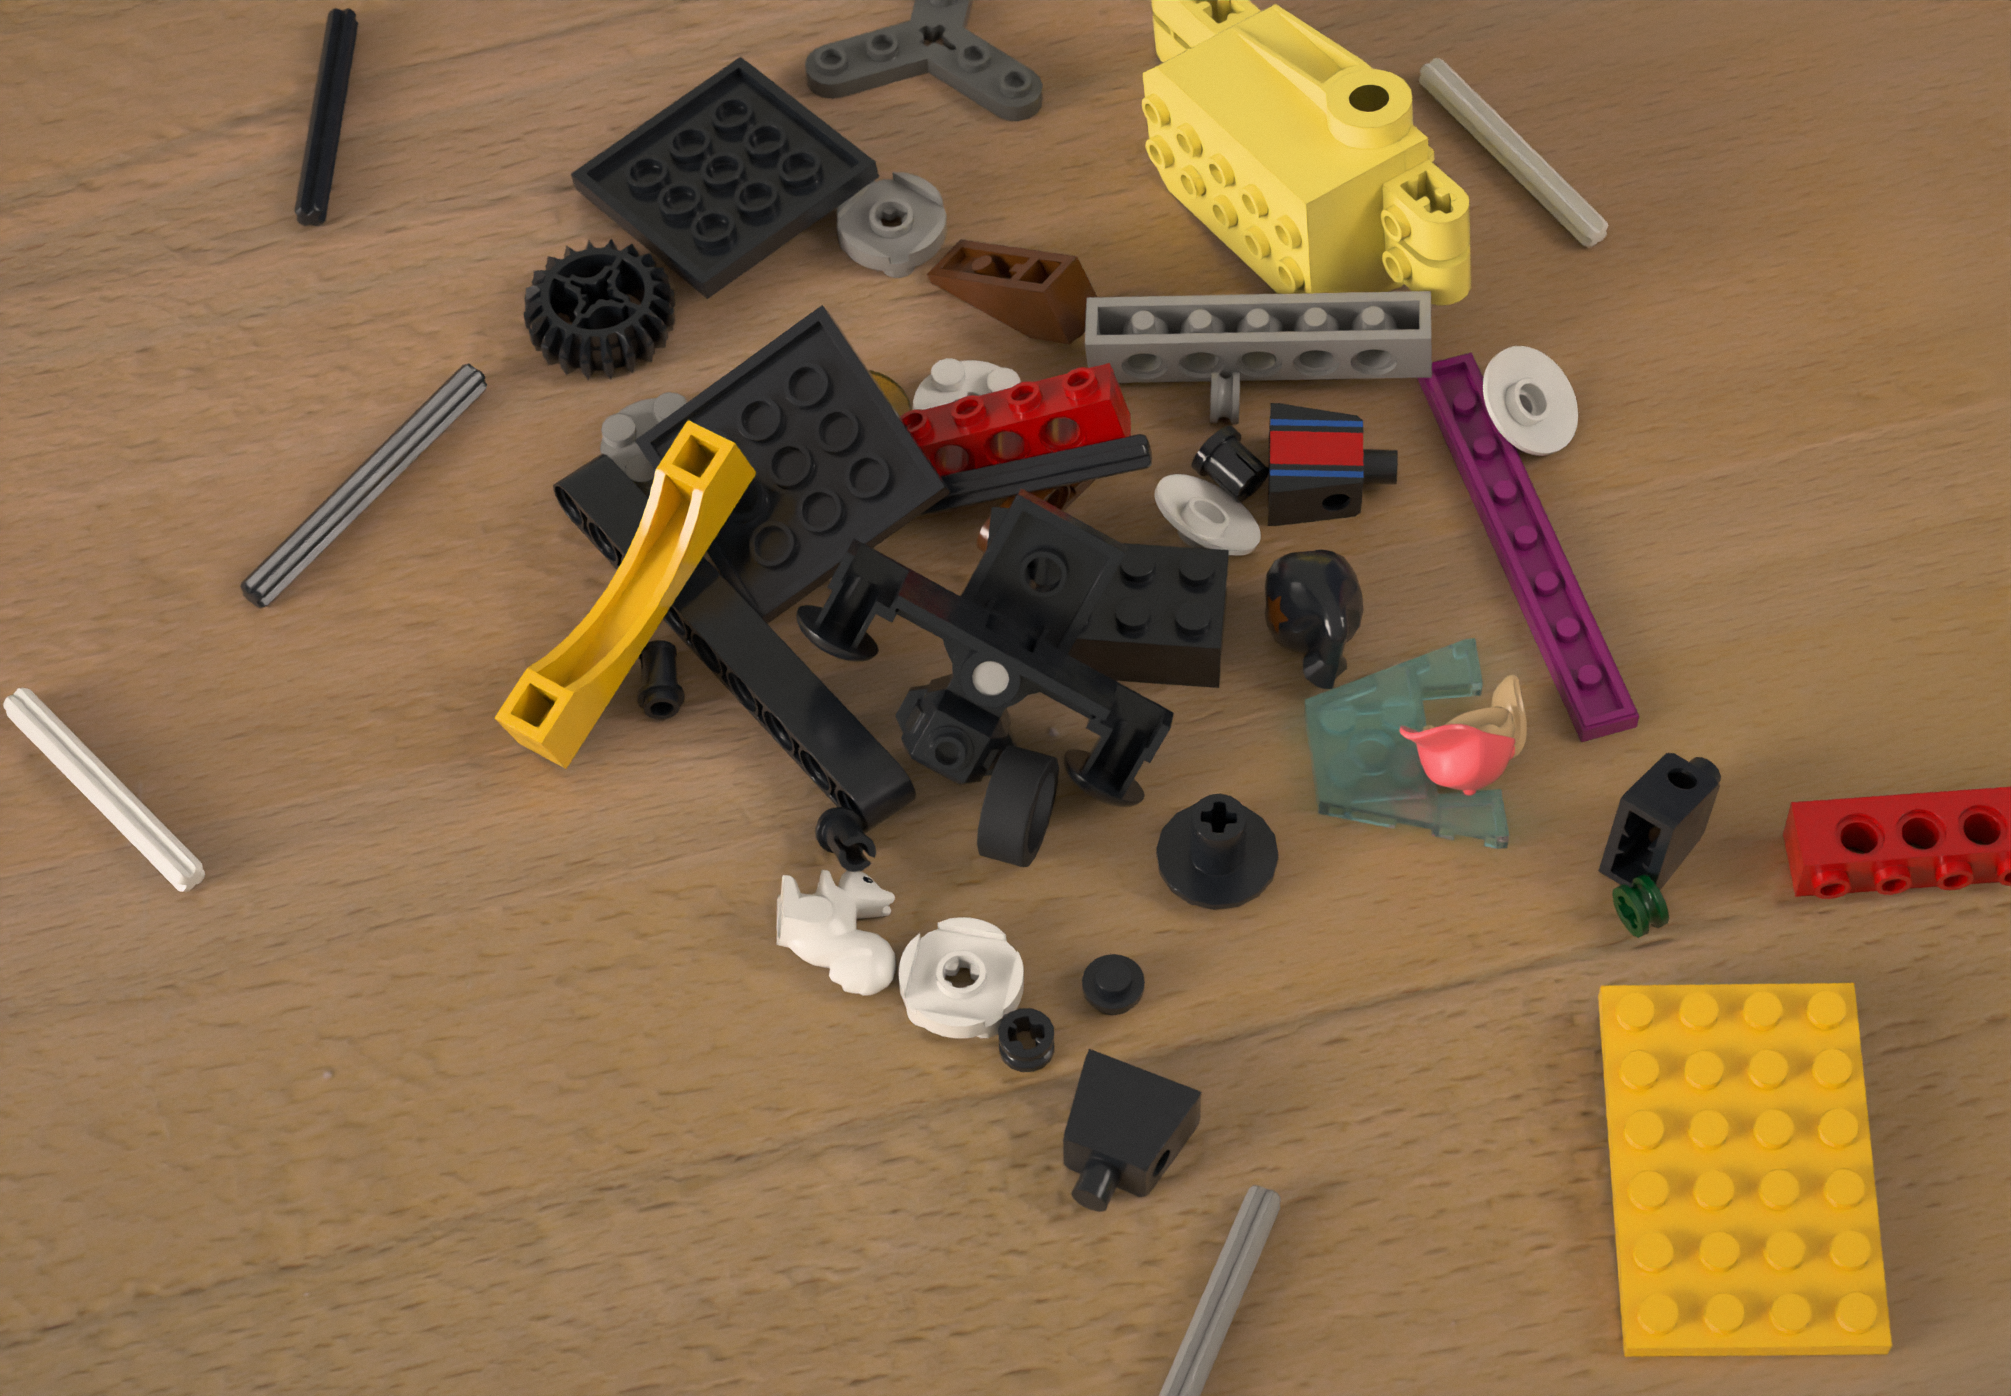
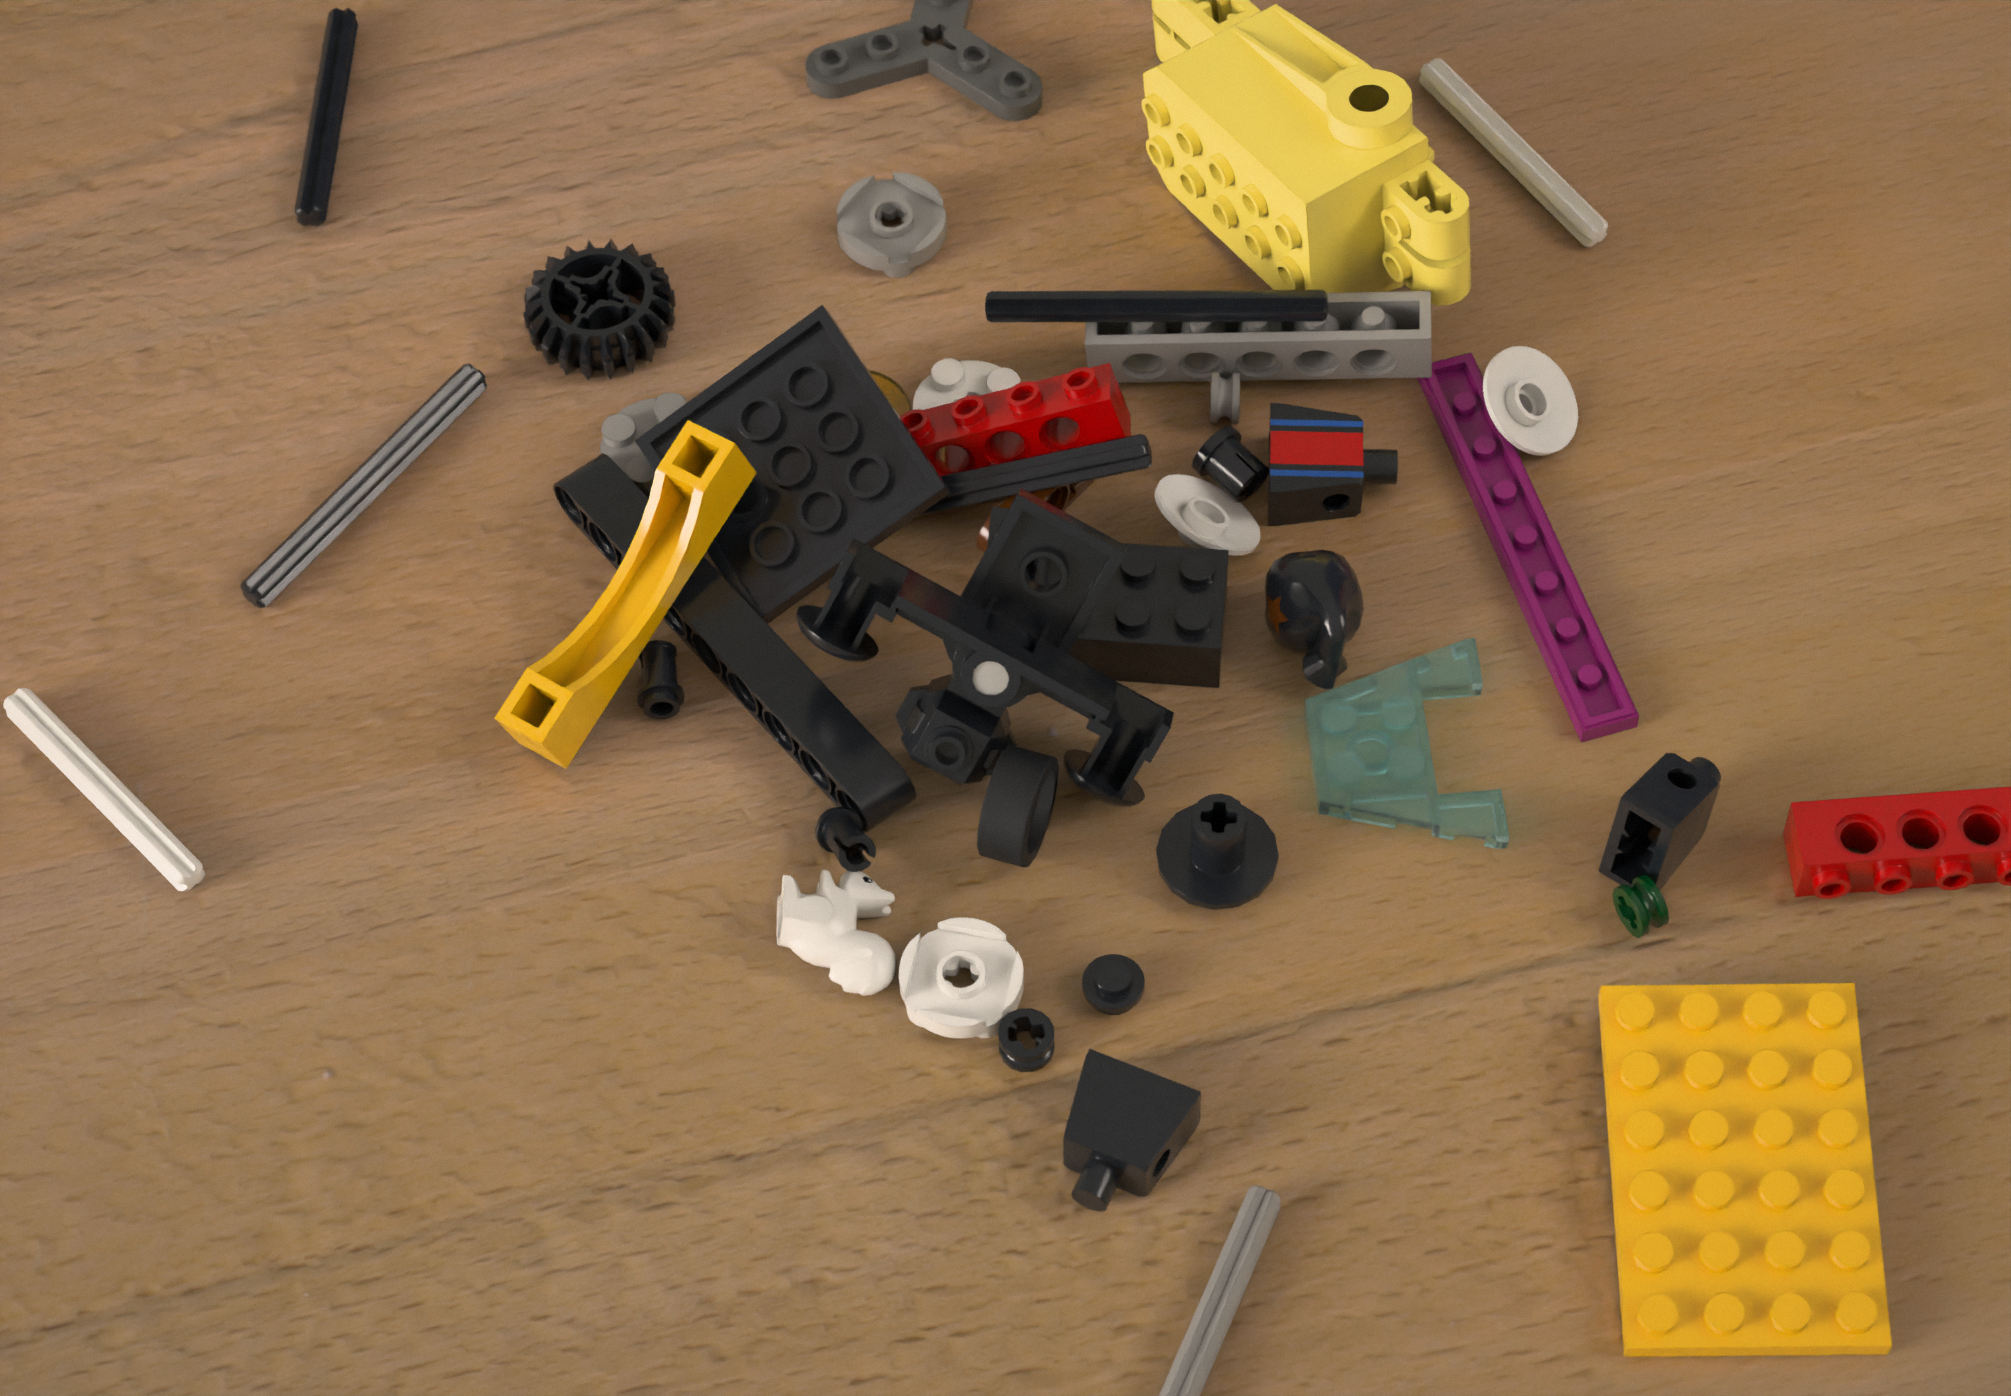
(724, 176): black plate -> none
(1020, 287): reddish brown slope -> none
(1157, 306): none -> black axle
(1474, 745): coral hair -> none

